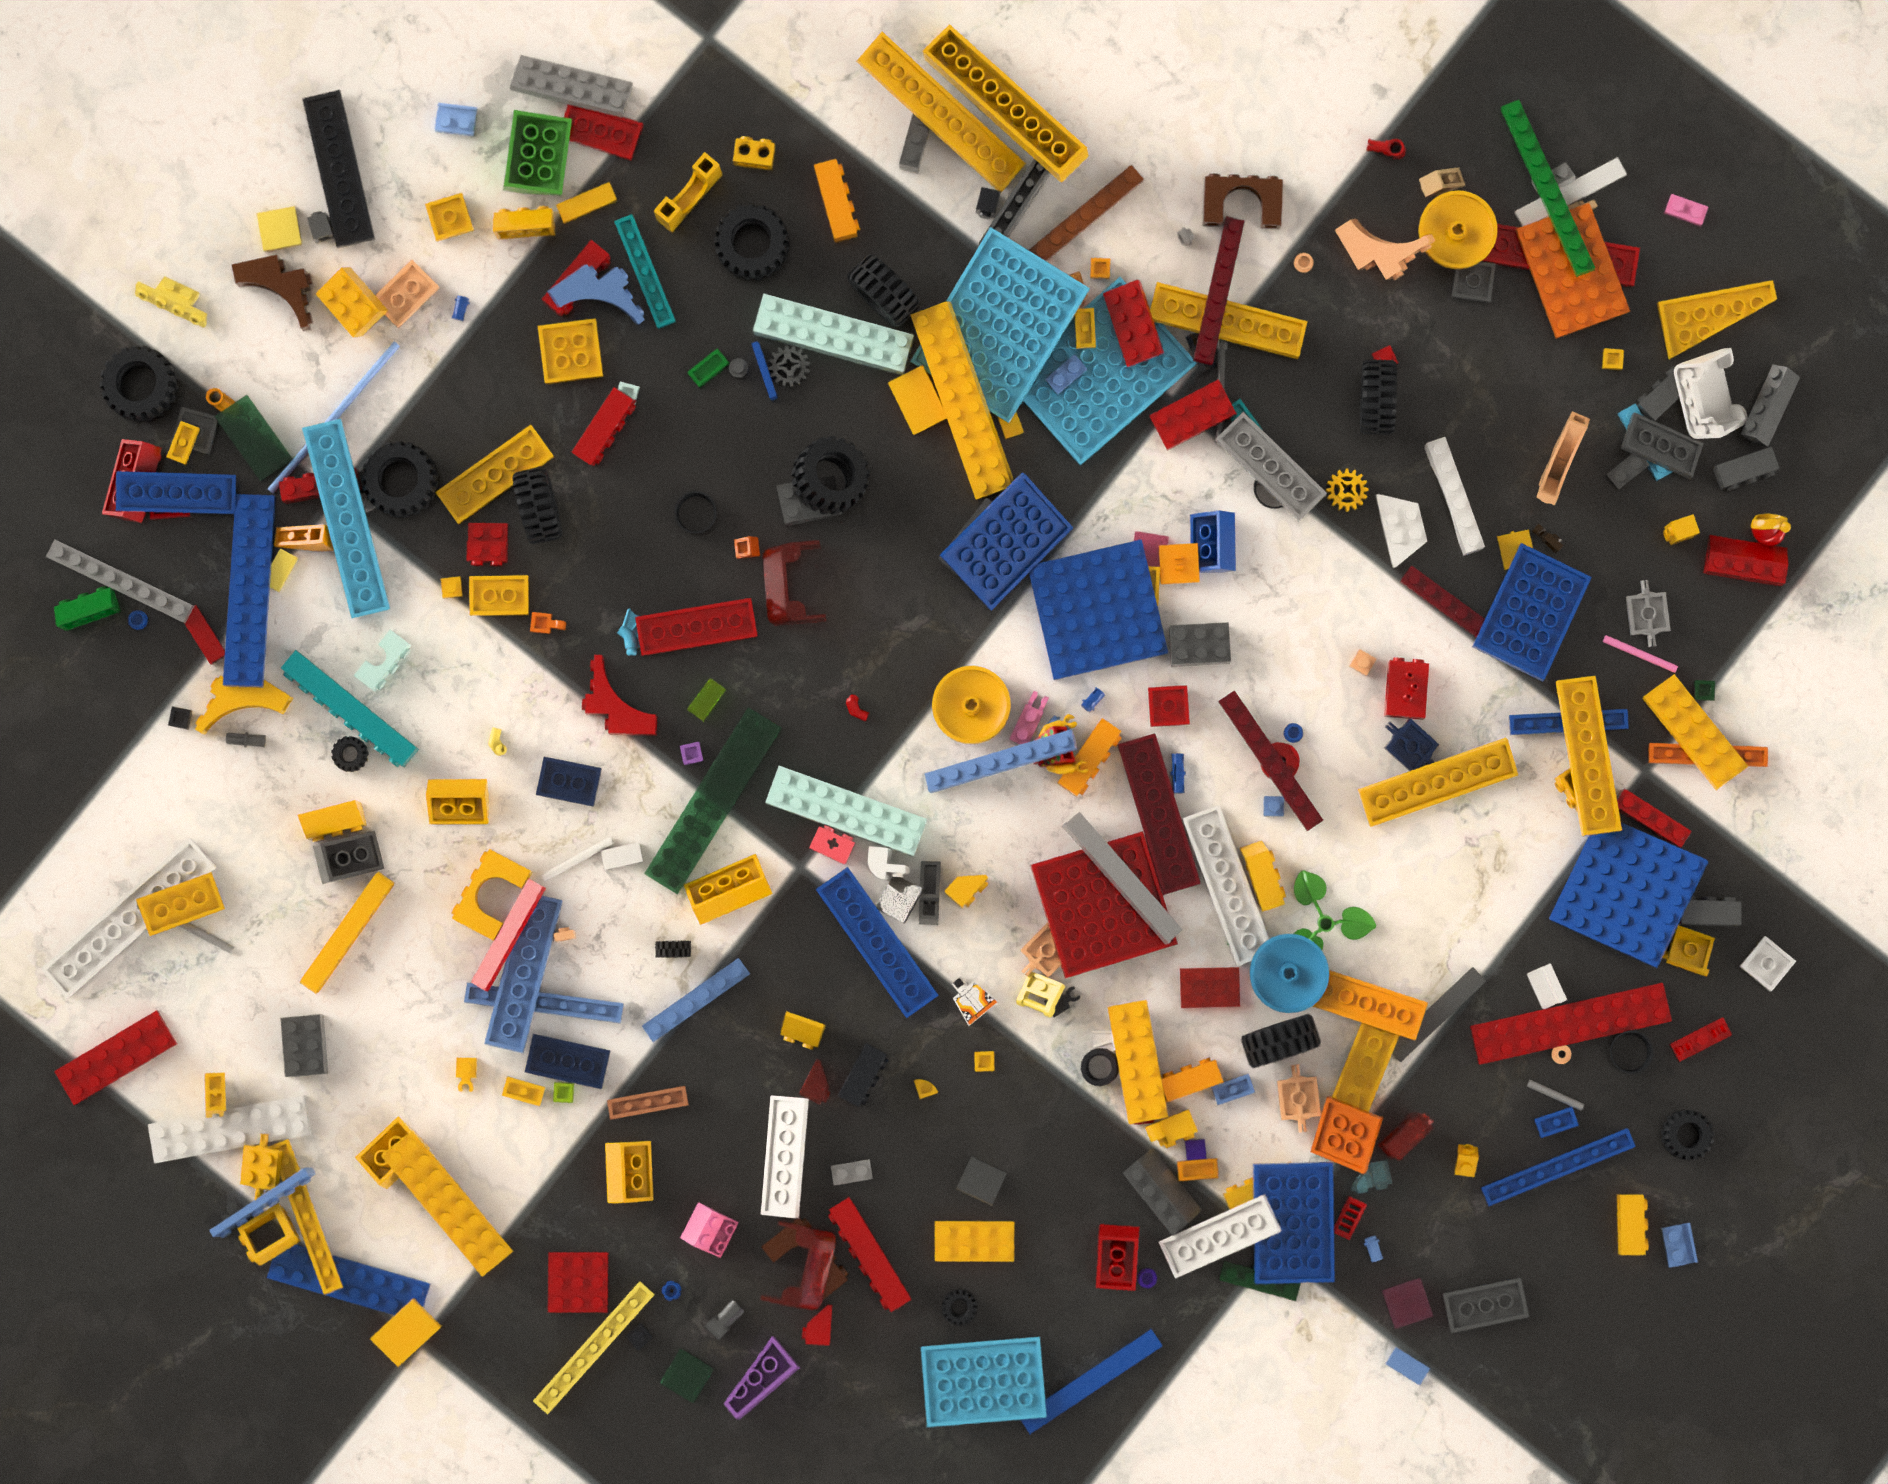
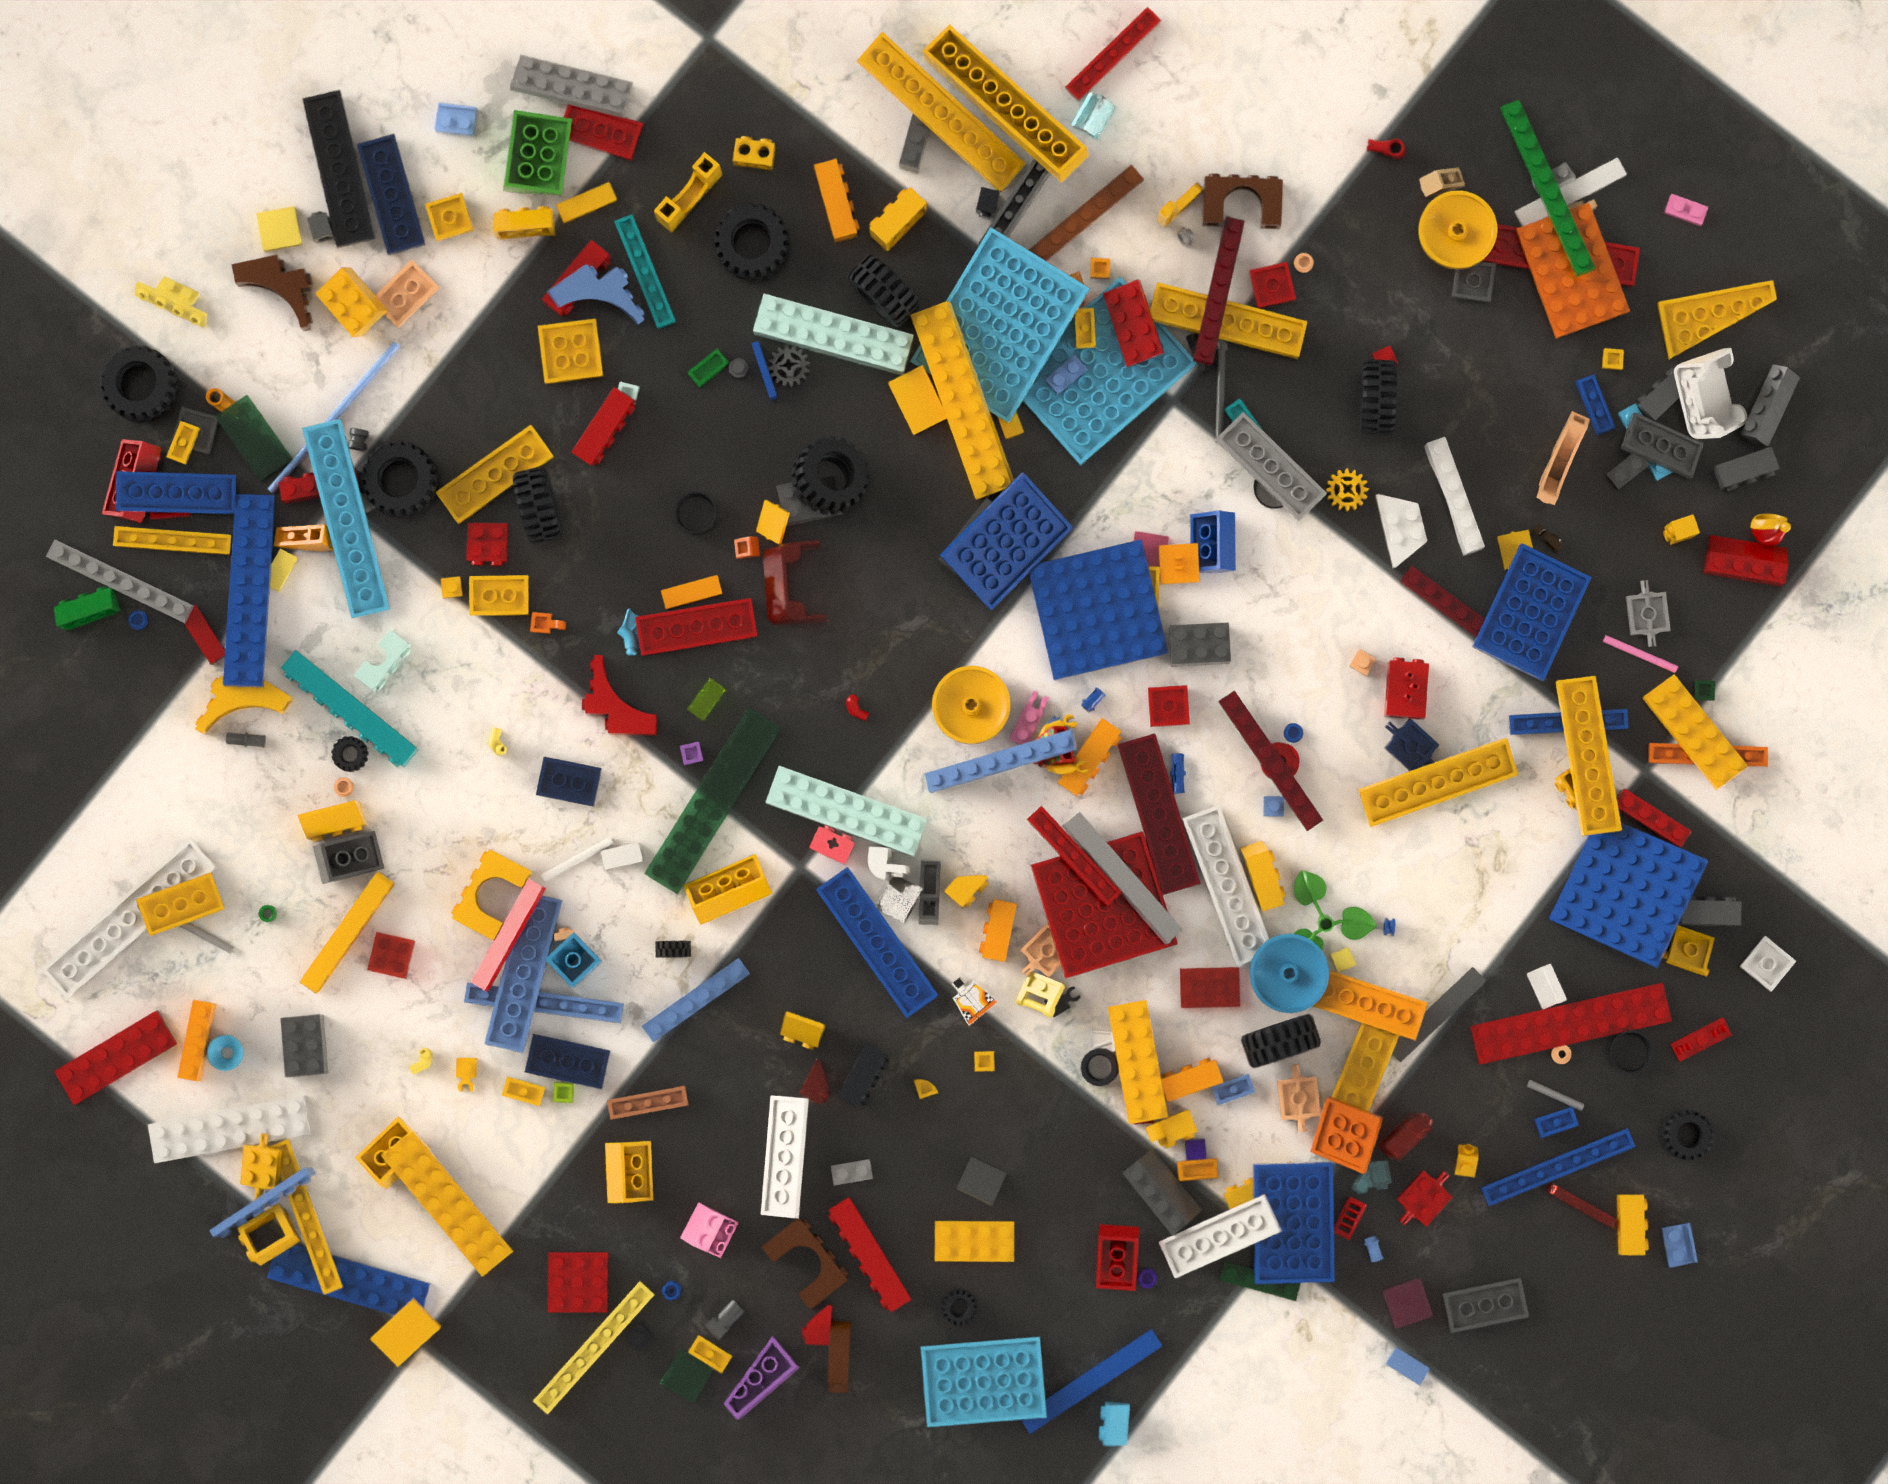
(172, 540): none -> yellow plate
(180, 718): black plate -> none
(196, 1040): none -> light orange brick
(215, 1049): none -> medium azure piece
(215, 1094): yellow hinge -> none
(265, 907): none -> green axle
(344, 787): none -> light nougat plate
(358, 437): none -> dark grey wheel
(391, 194): none -> dark blue plate
(391, 955): none -> clear red plate
(424, 1061): none -> light yellow arm
(457, 801): yellow slope -> none
(460, 307): blue pin -> none
(573, 960): none -> dark azure slope
(691, 592): none -> light orange tile
(710, 1353): none -> yellow plate
(772, 521): none -> yellow piece
(816, 1271): clear red windscreen -> none
(839, 1357): none -> reddish brown arch
(897, 218): none -> yellow brick
(998, 930): none -> light orange brick
(1074, 856): none -> red plate
(1094, 115): none -> clear light blue panel
(1113, 54): none -> red plate
(1115, 1425): none -> medium azure slope
(1172, 210): none -> yellow beam
(1193, 415): red plate -> none
(1272, 285): none -> red plate
(1342, 959): none -> light yellow tile
(1389, 256): light nougat arch -> none
(1389, 926): none -> blue bush
(1424, 1198): none -> red plate
(1582, 1206): none -> clear red beam
(1595, 404): none -> blue tile

